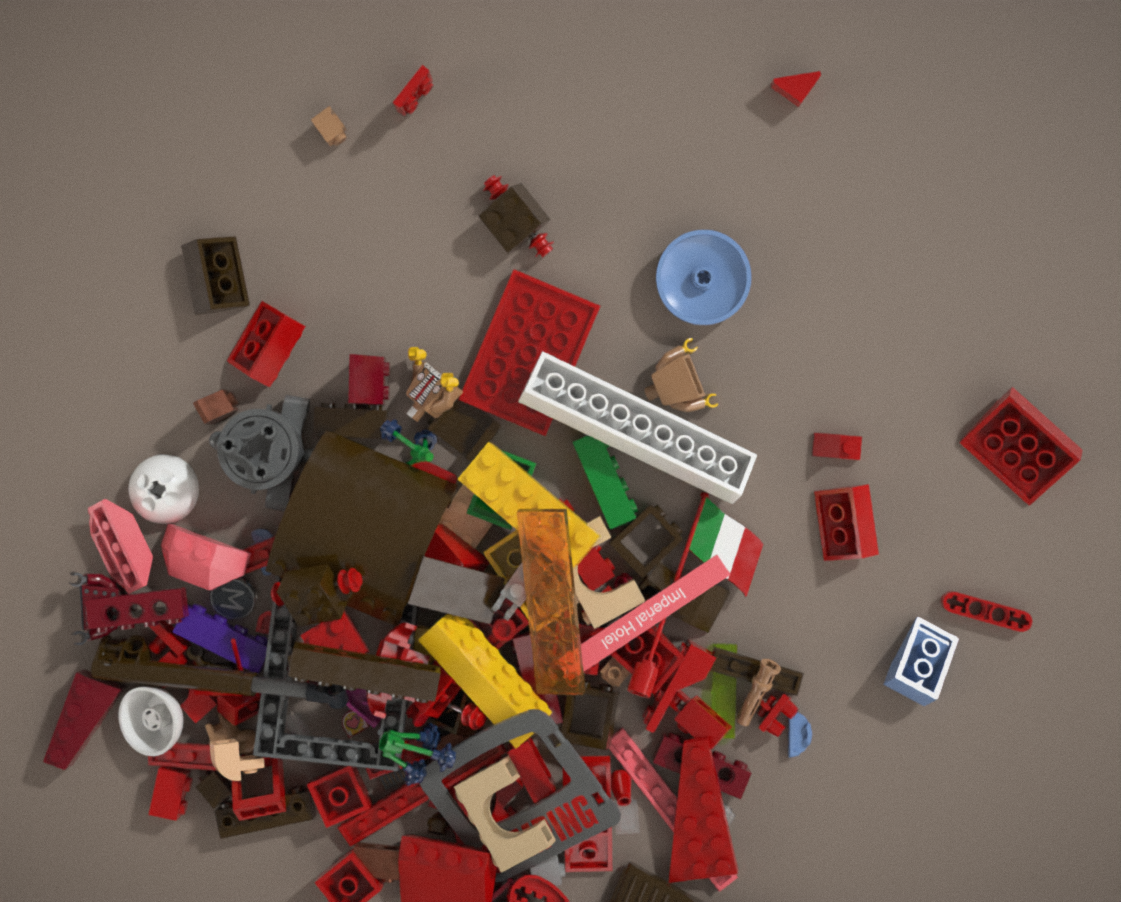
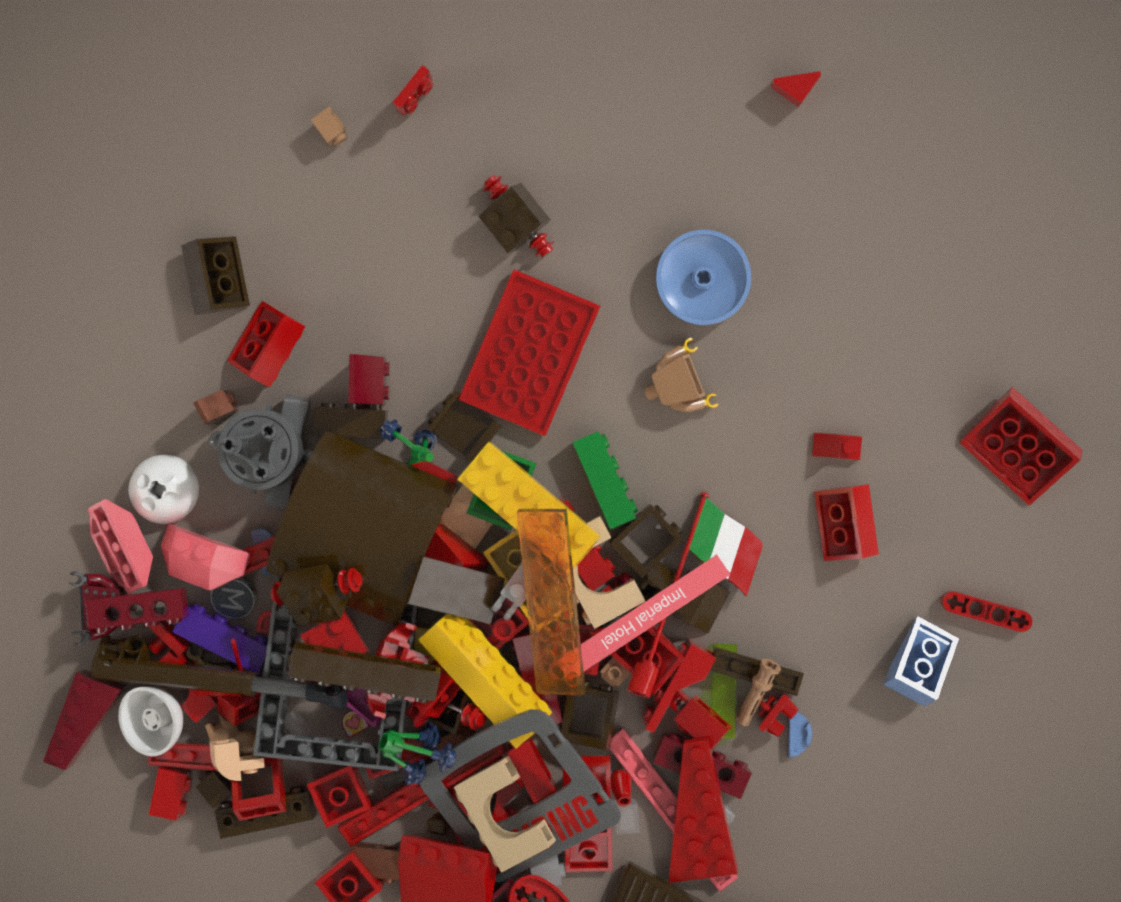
(430, 388): torso -> none
(638, 428): white brick -> none

